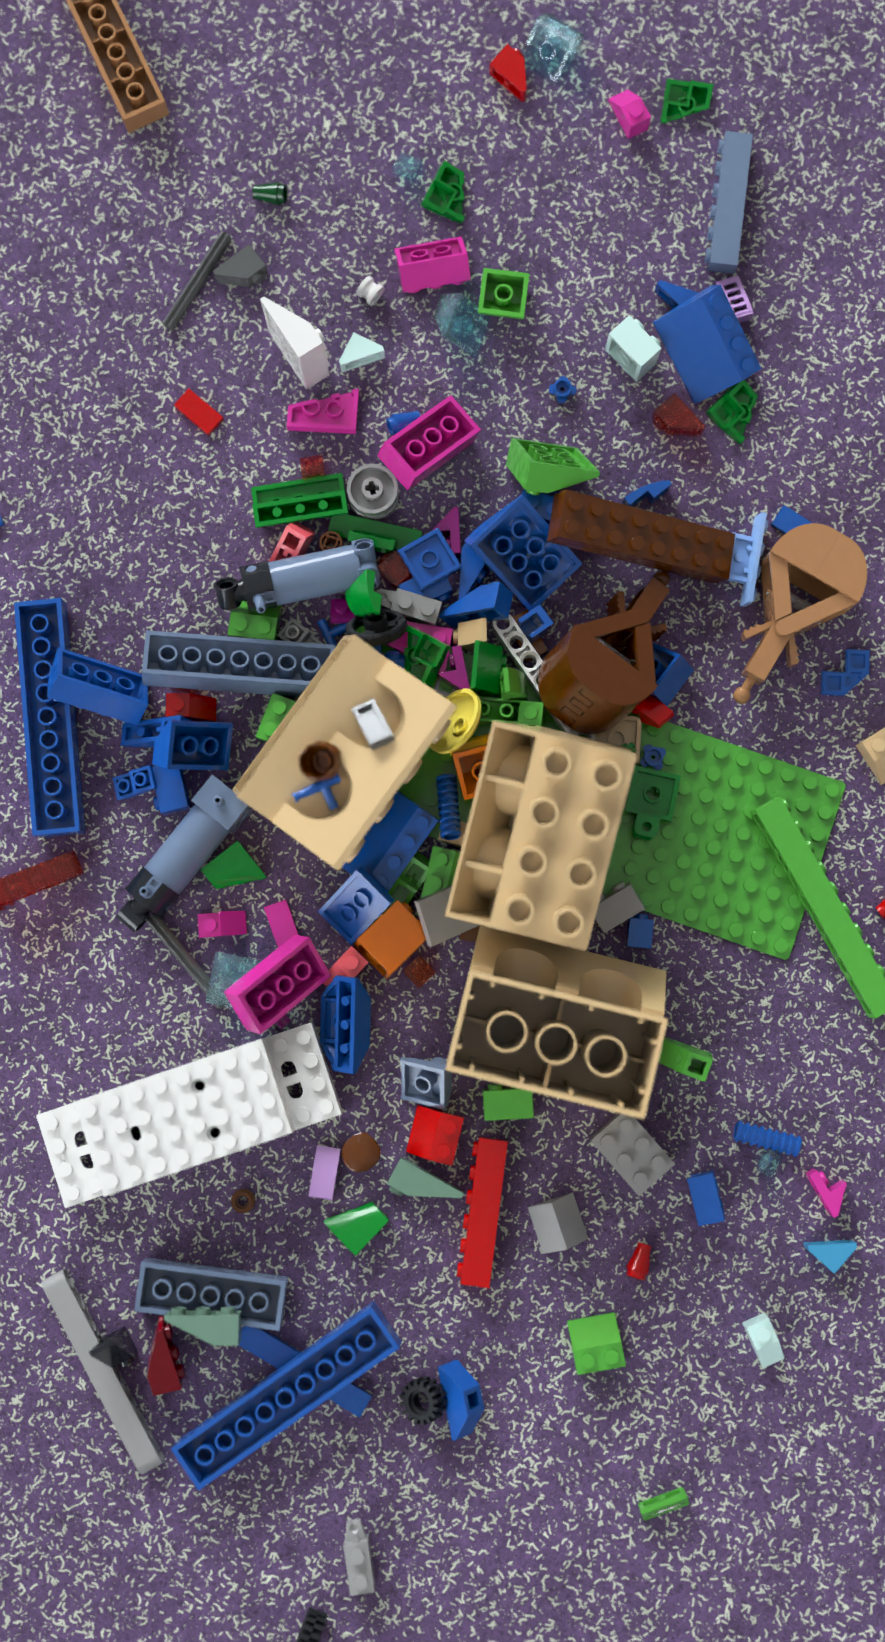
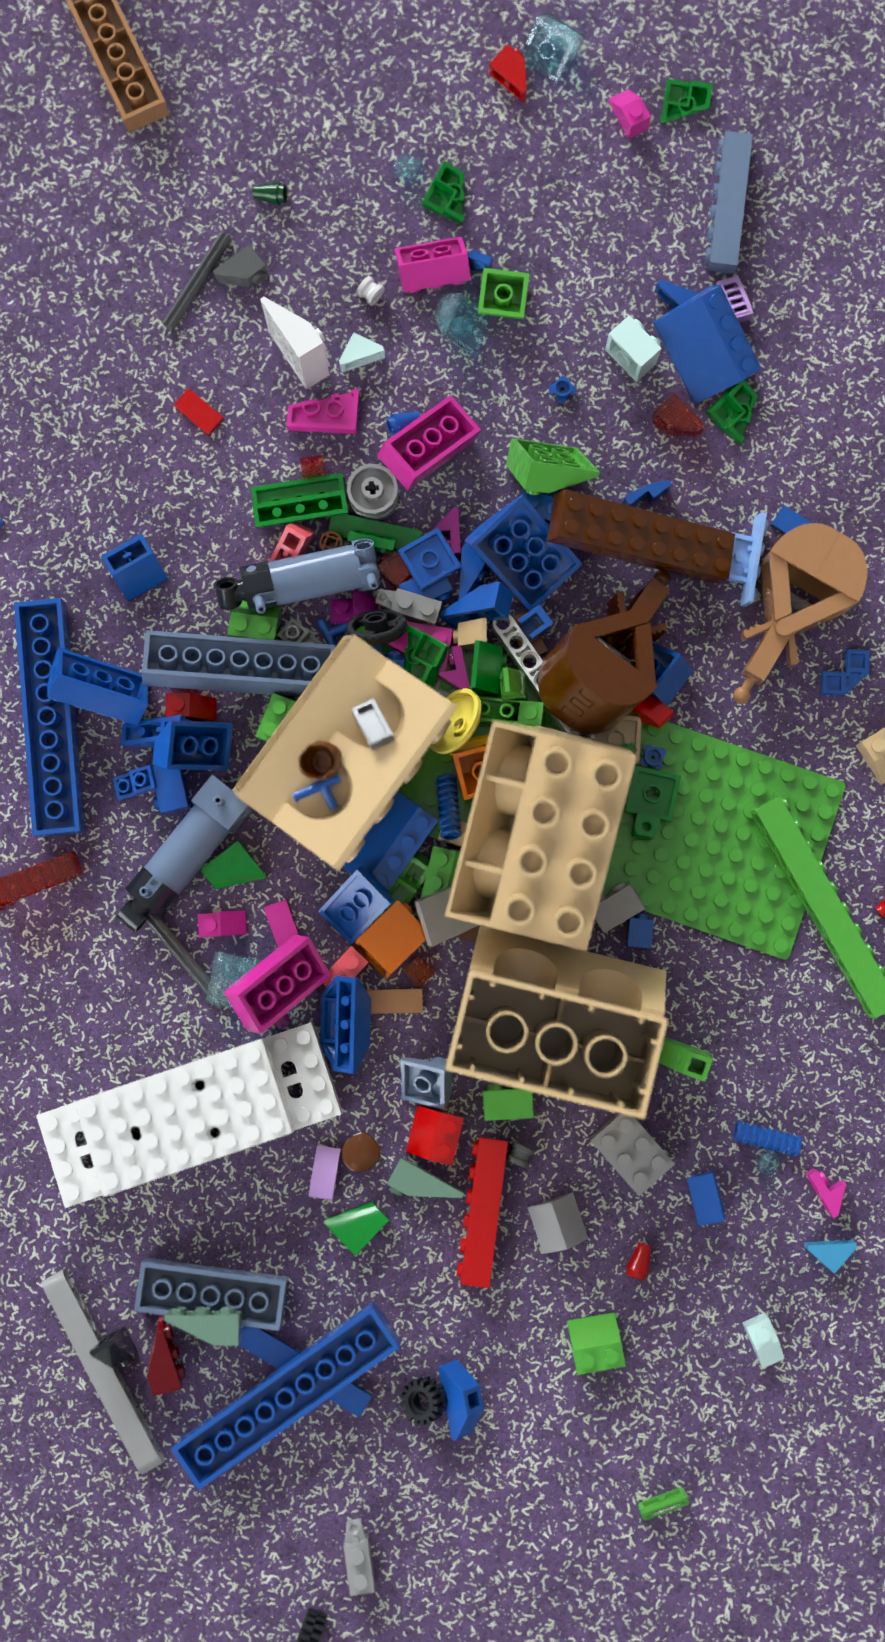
(134, 567): none -> blue slope
(236, 1204): reddish brown plate -> none
(361, 595): green slope -> none
(396, 1001): none -> medium nougat tile
(479, 260): none -> blue tile
(520, 1154): none -> dark grey wheel

